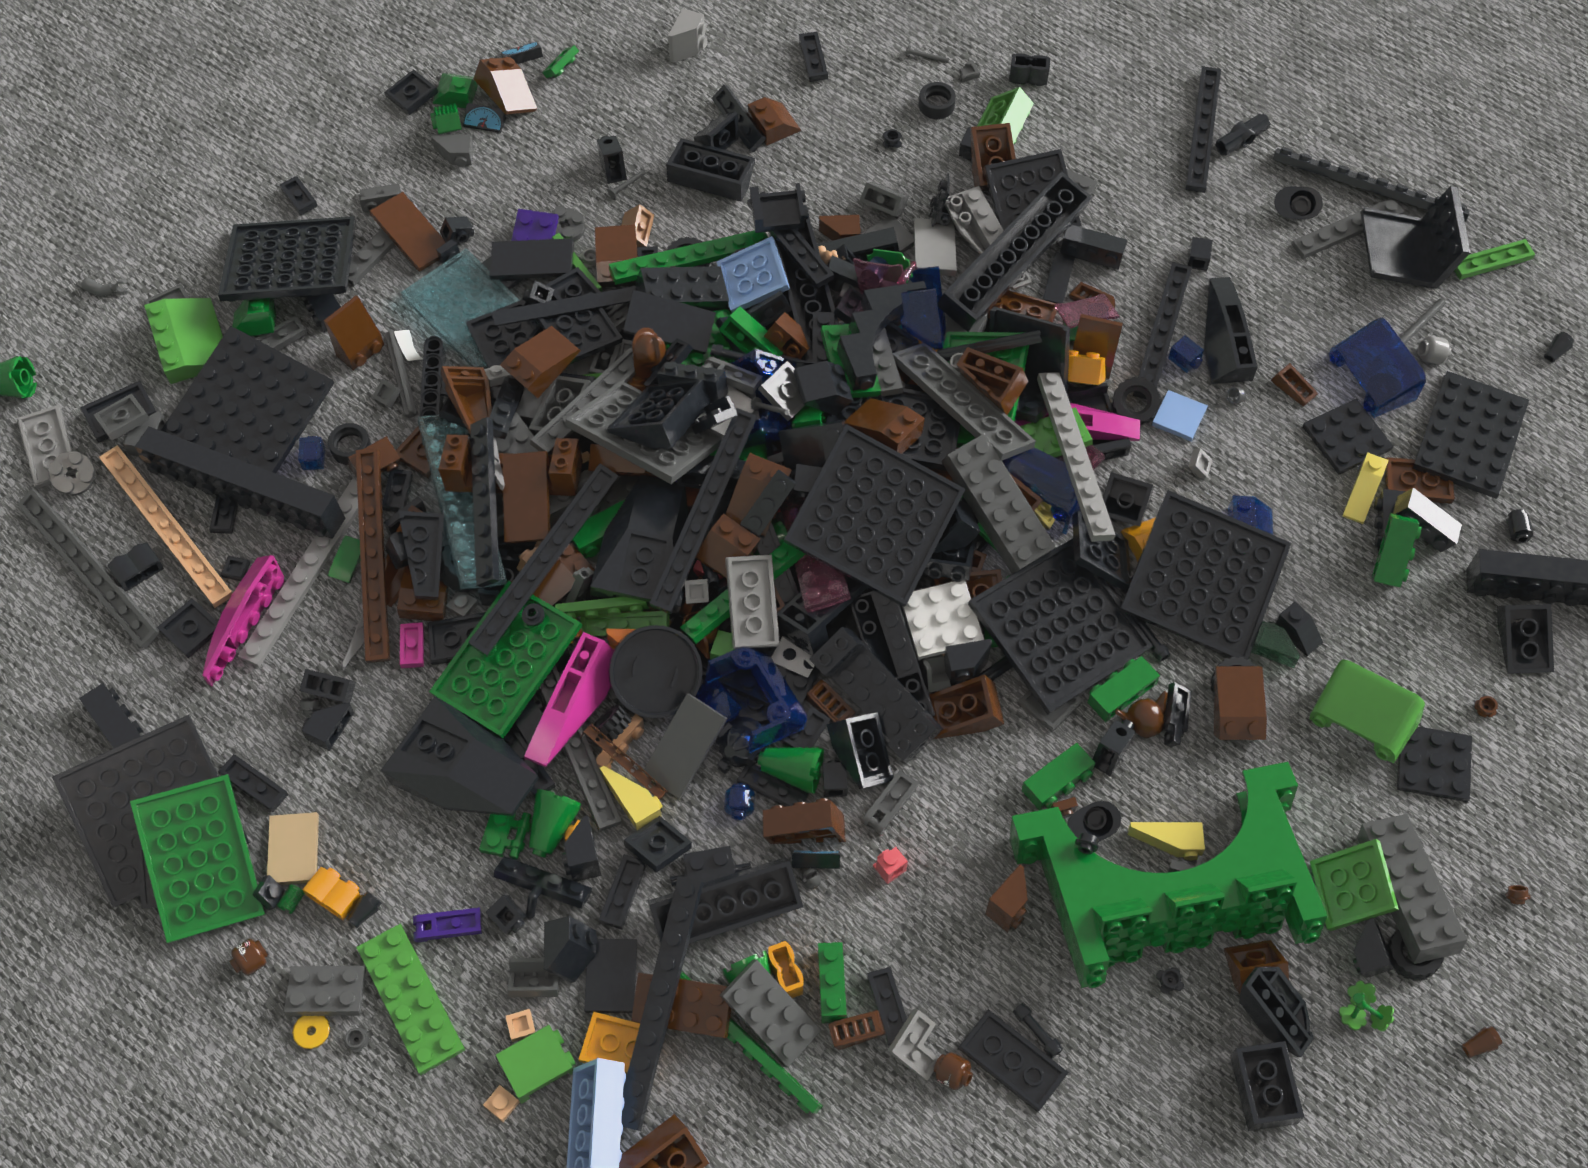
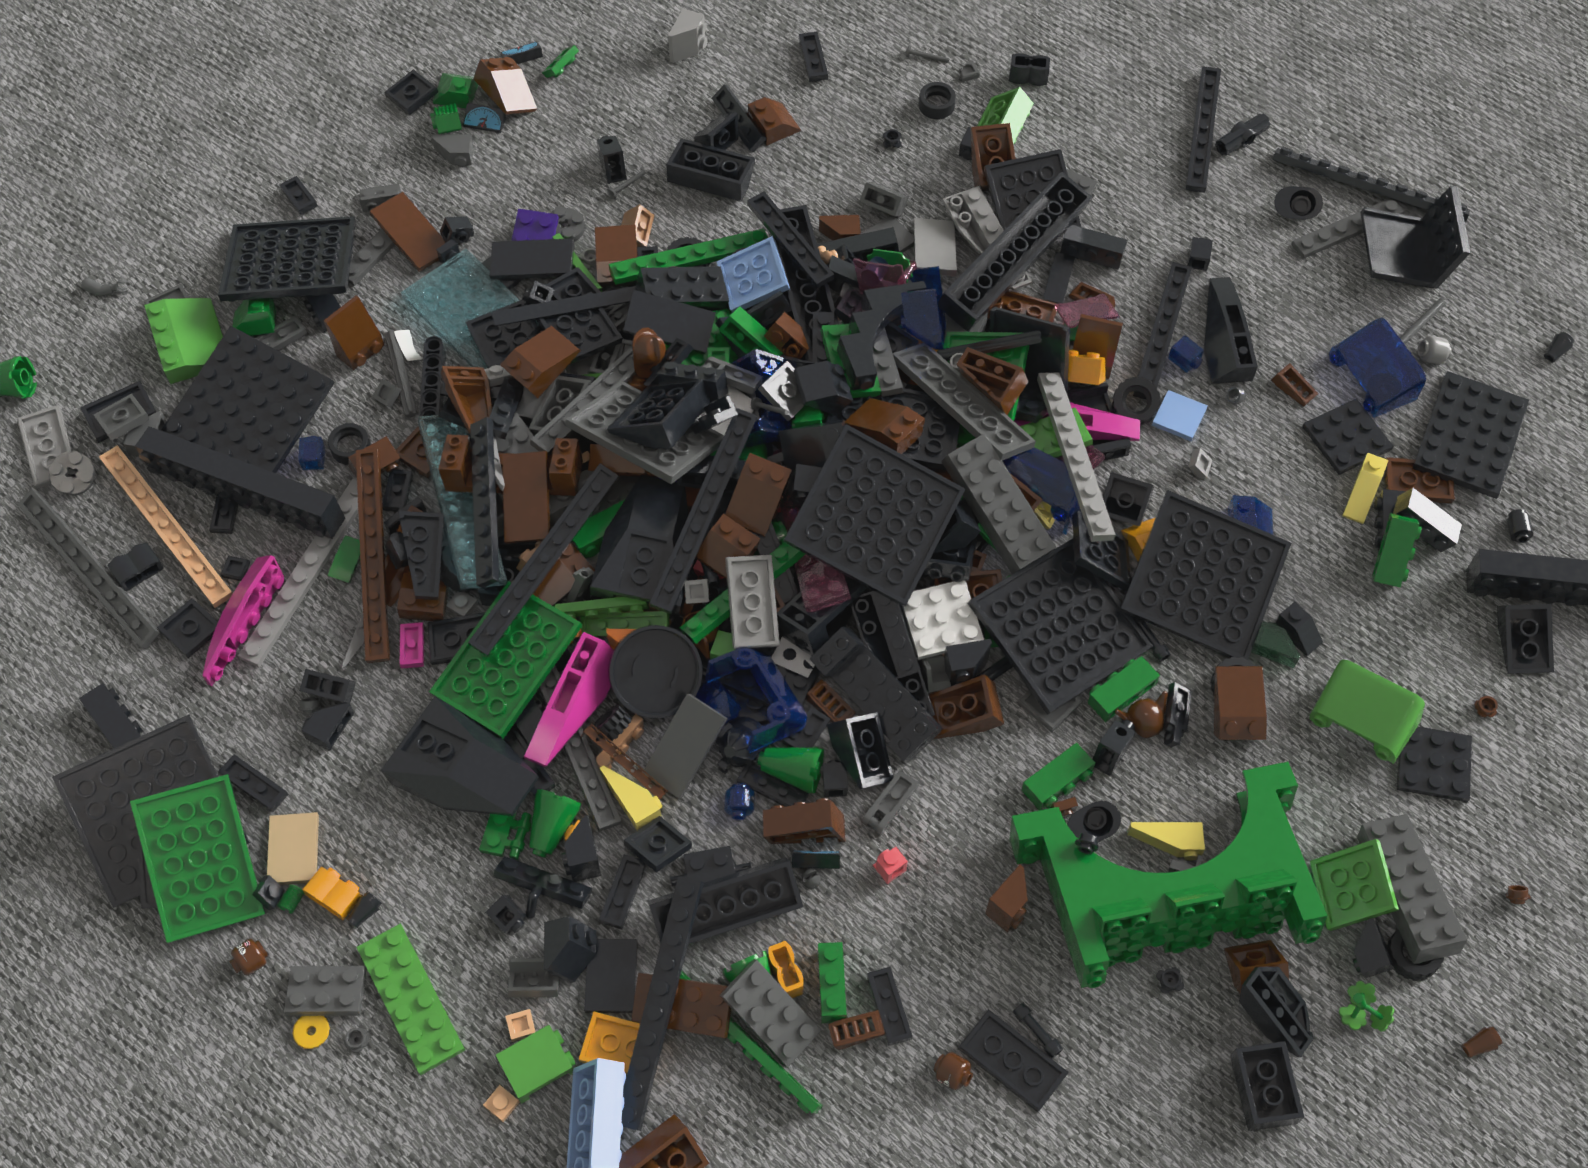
(447, 924): dark purple plate -> none
(535, 620): black plate -> none
(717, 351): black bar -> none
(768, 503): black plate -> none
(778, 209): black panel -> none
(909, 1045): light grey plate -> none
(938, 210): black hinge -> none
(1495, 259): bright green plate -> none

